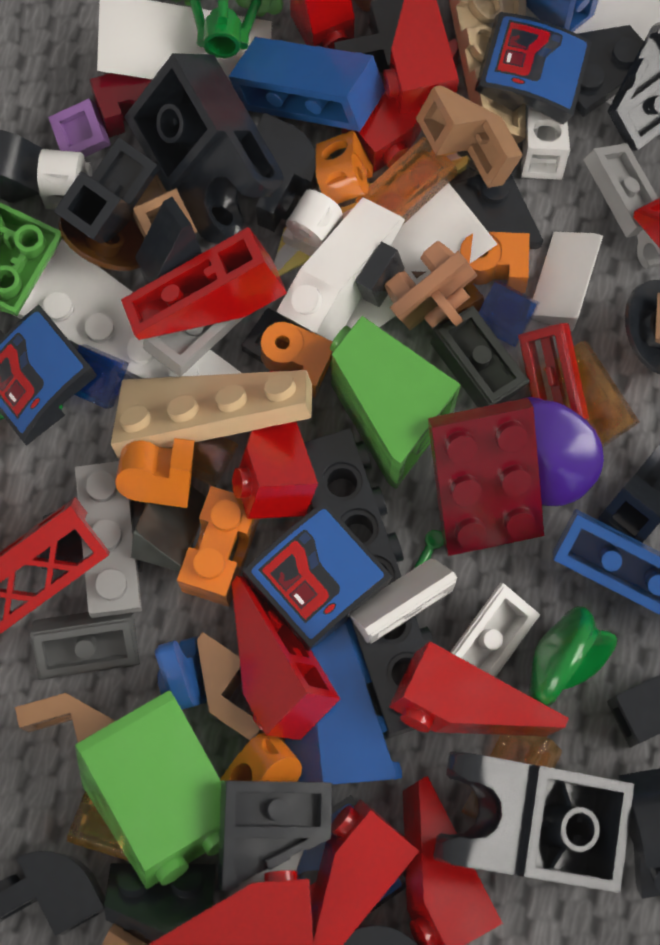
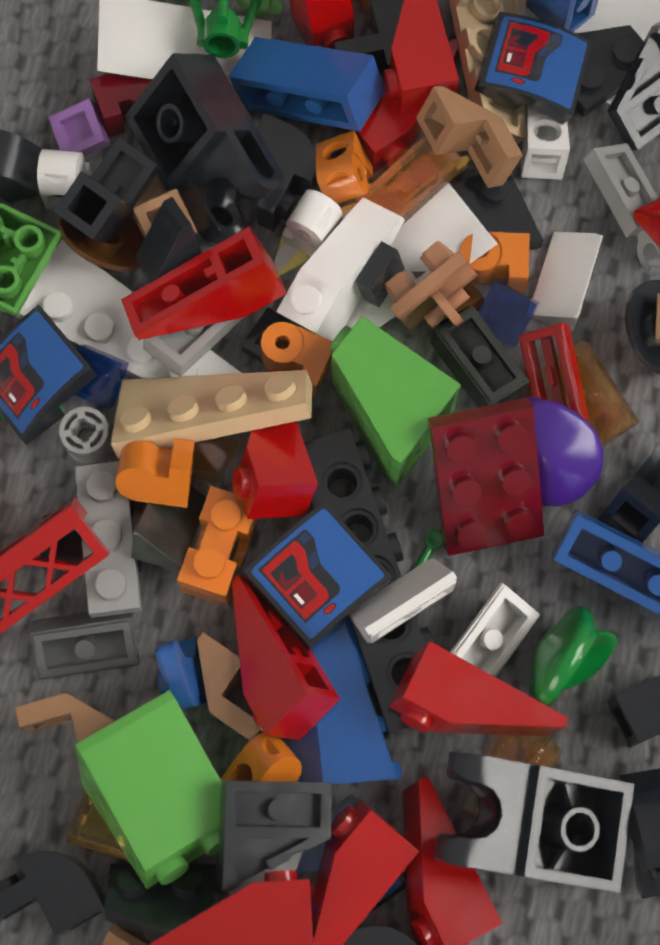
(90, 446): none -> light grey wheel

